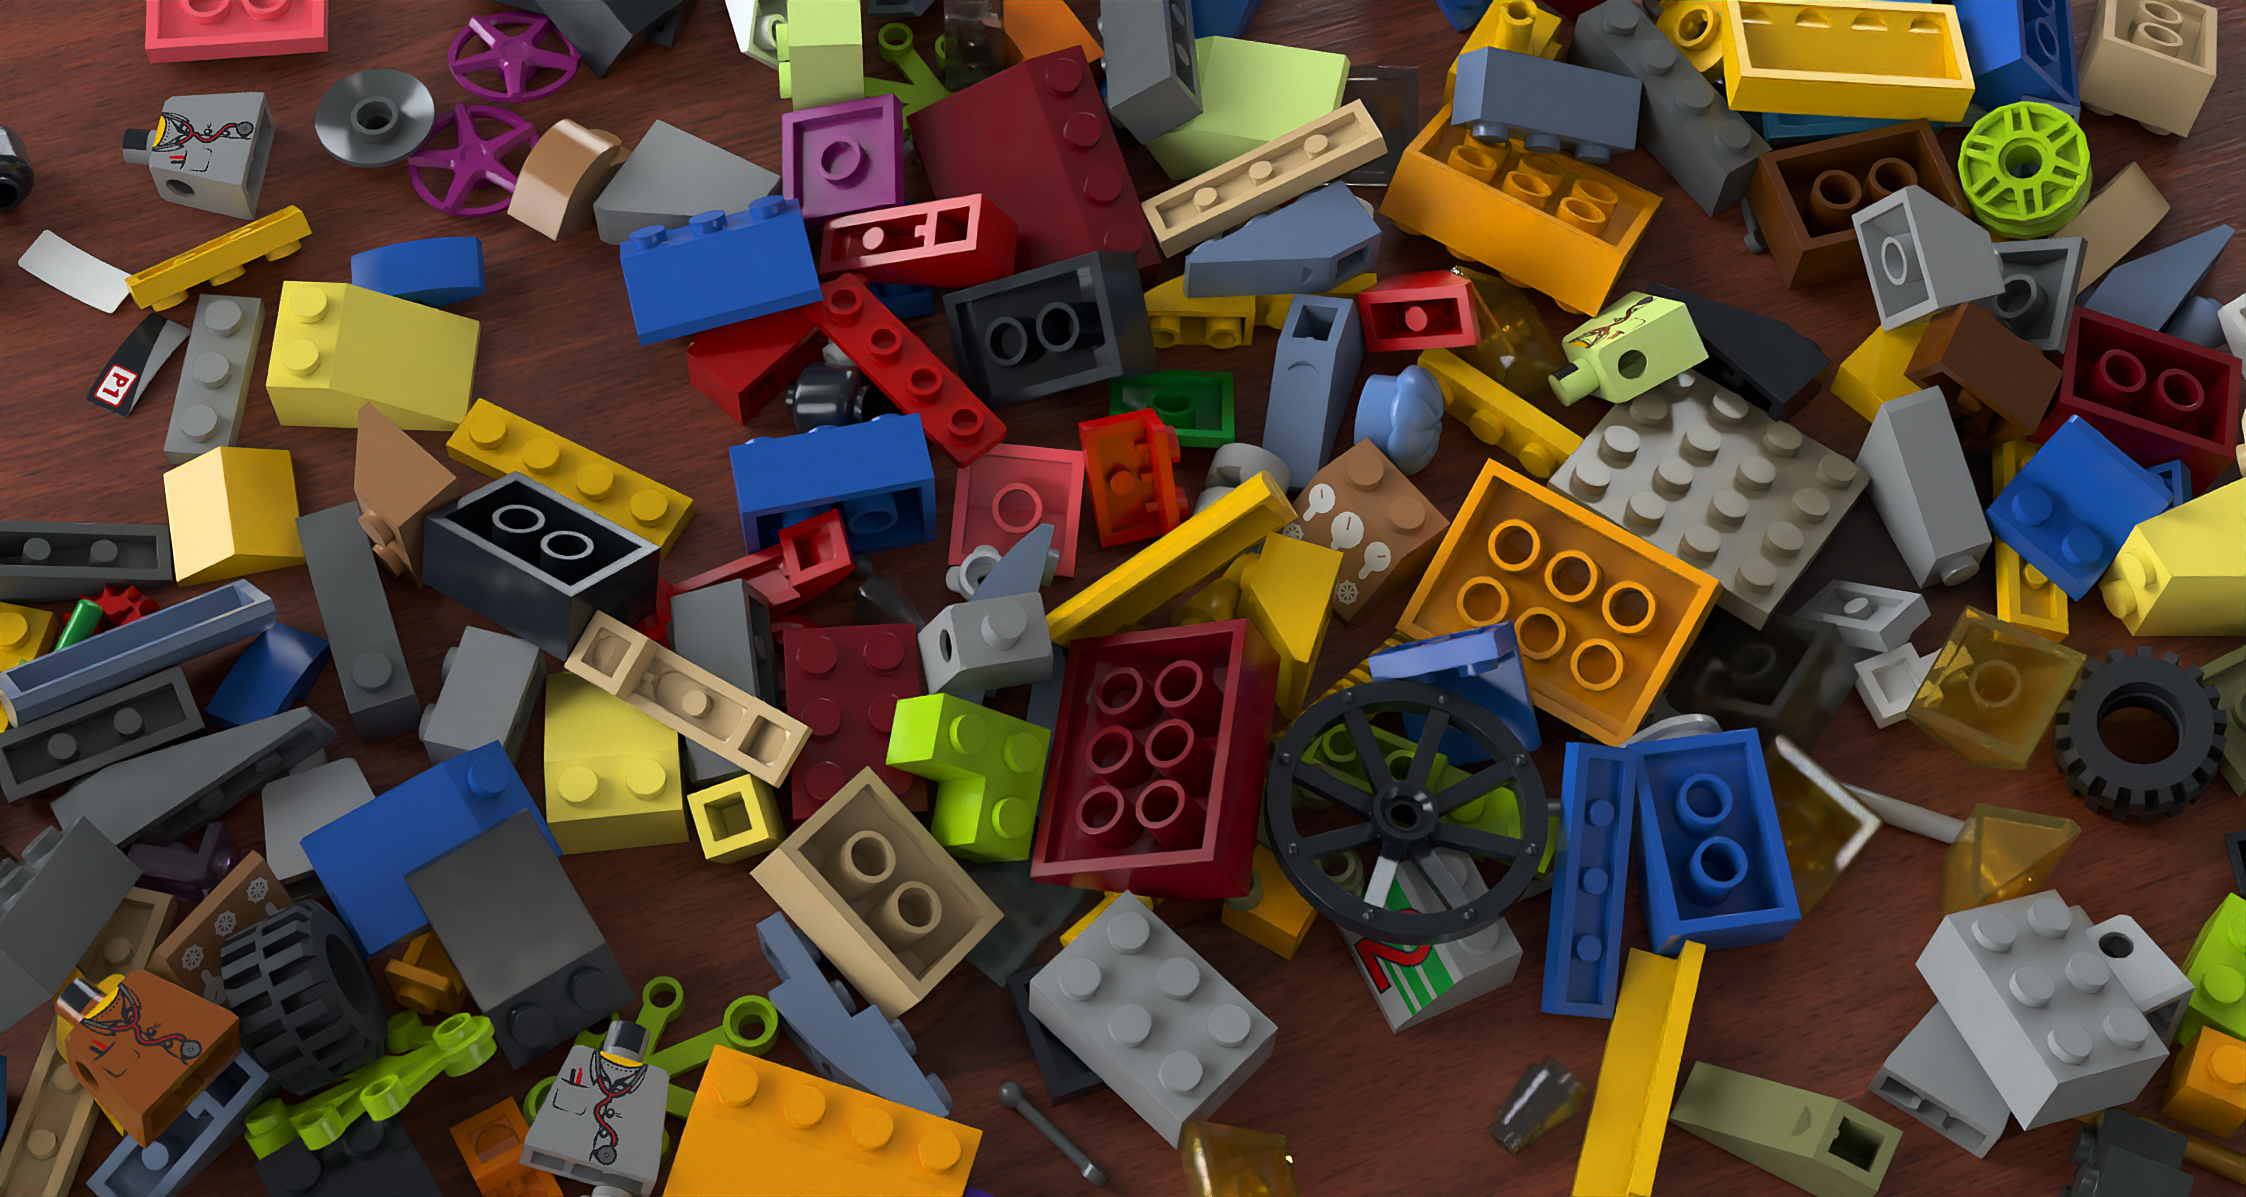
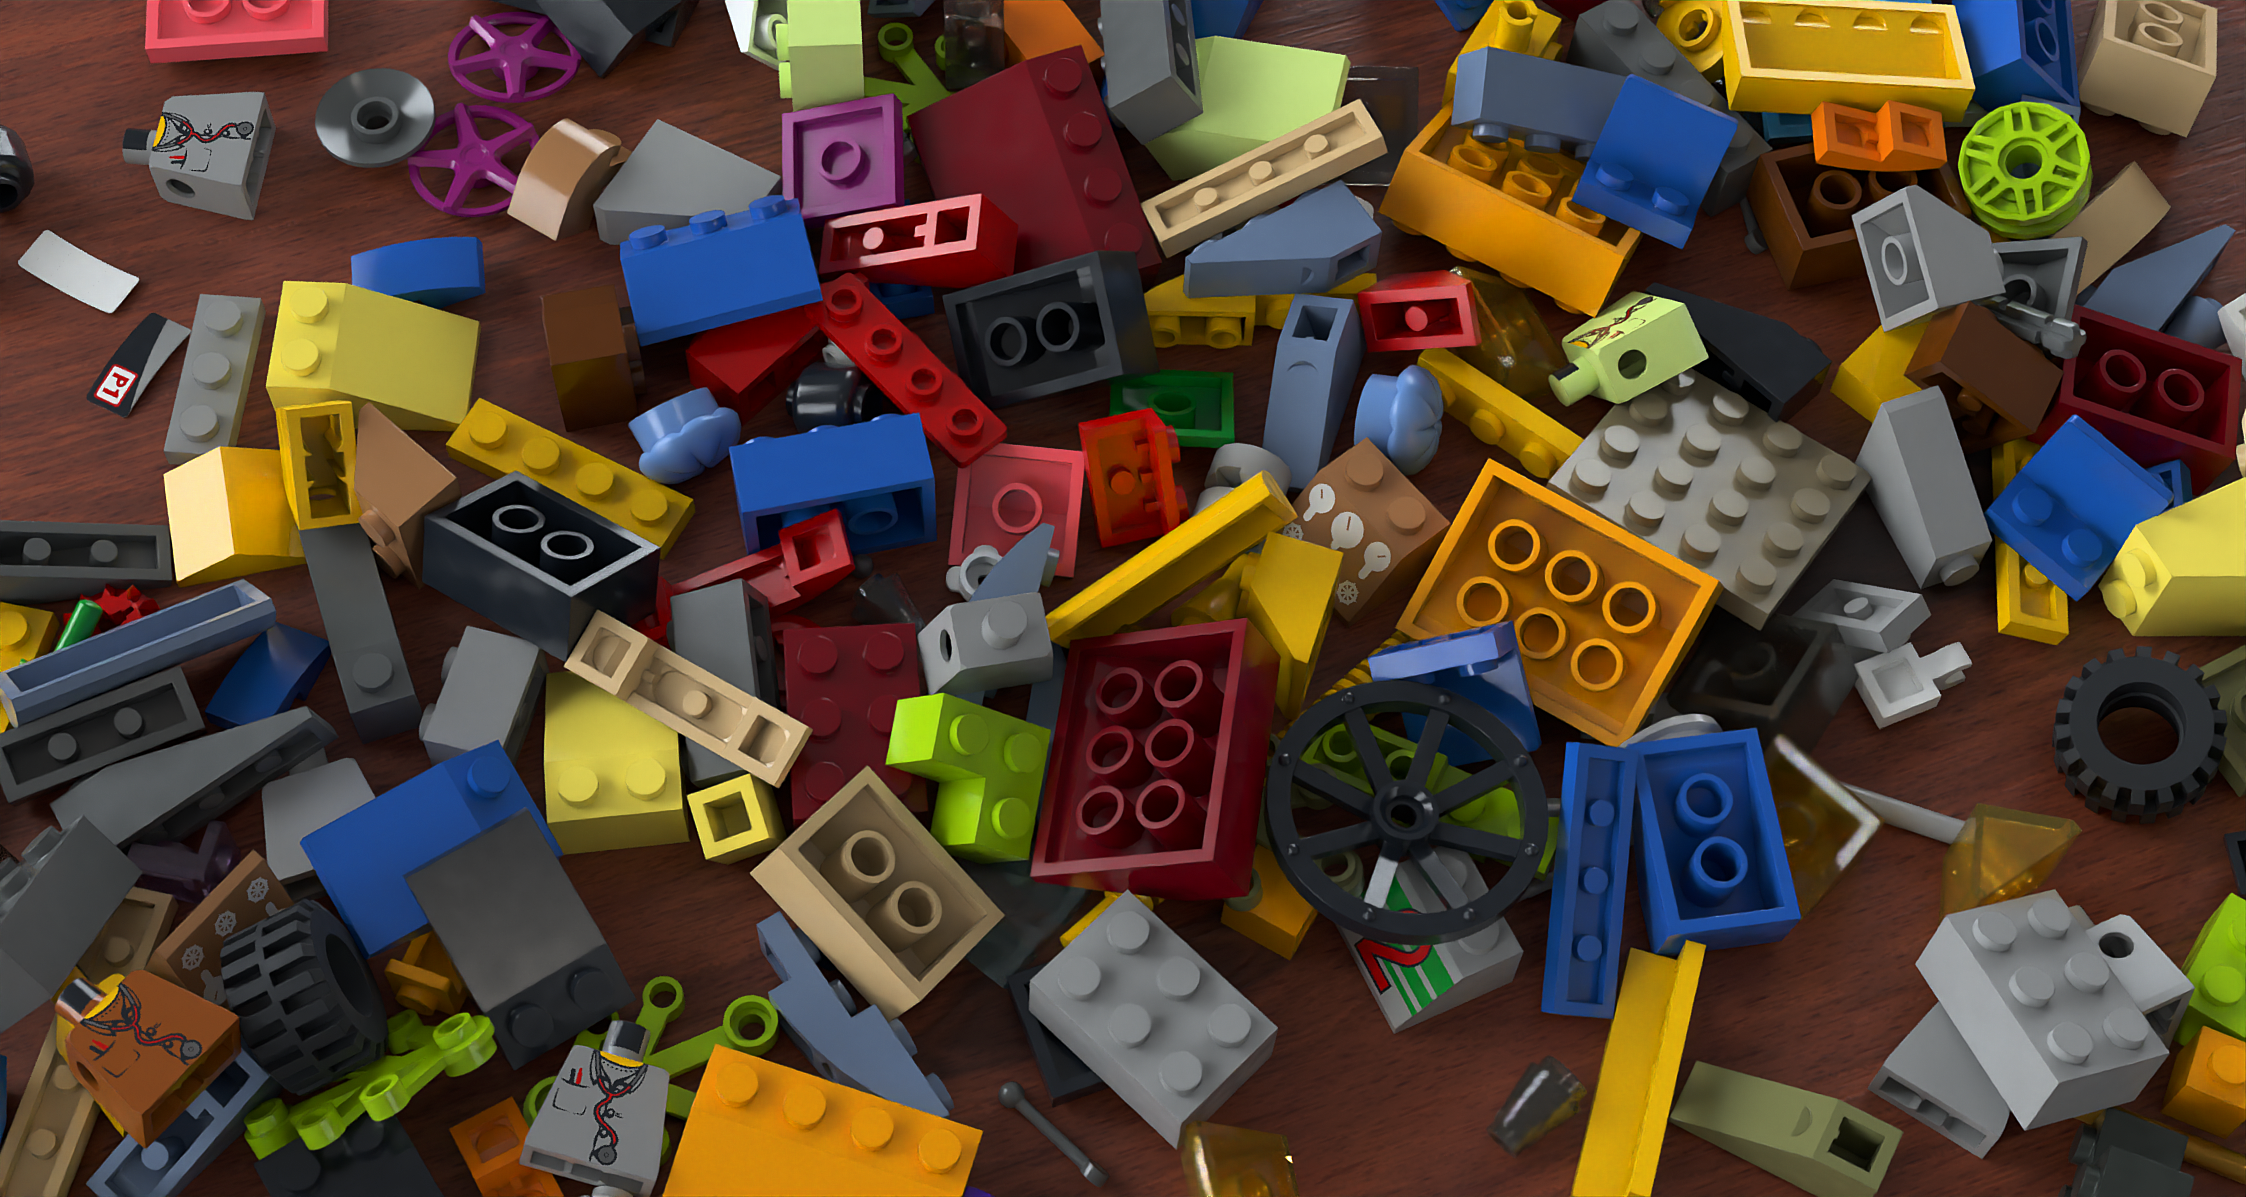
(219, 259): yellow plate -> none
(319, 459): none -> yellow torso
(593, 357): none -> reddish brown brick
(684, 436): none -> medium blue piece
(1655, 160): none -> blue bracket
(1890, 140): none -> orange slope
(1994, 691): clear yellow slope -> none
(2038, 327): none -> dark grey axle

